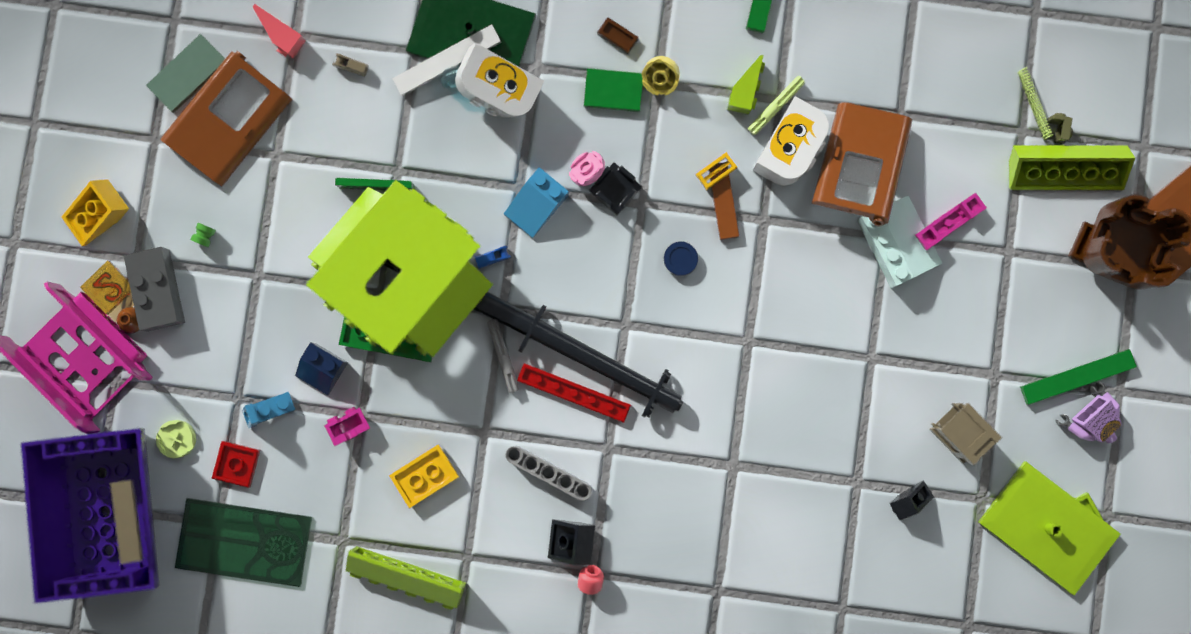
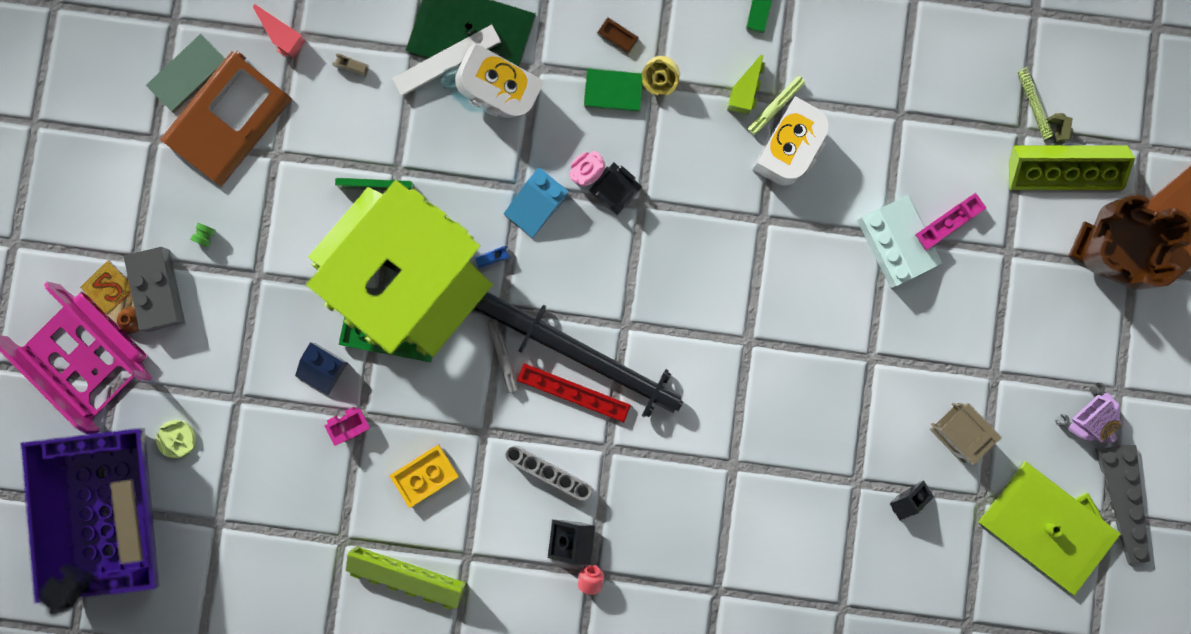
(64, 594): none -> black panel
(94, 211): yellow slope -> none
(235, 464): red tile -> none
(243, 542): clear green piece -> none
(267, 409): dark azure bracket -> none
(680, 258): dark blue piece -> none
(711, 165): yellow tile -> none
(724, 205): dark orange tile -> none
(868, 164): dark orange piece -> none
(1078, 376): green tile -> none
(1124, 487): none -> dark grey wing

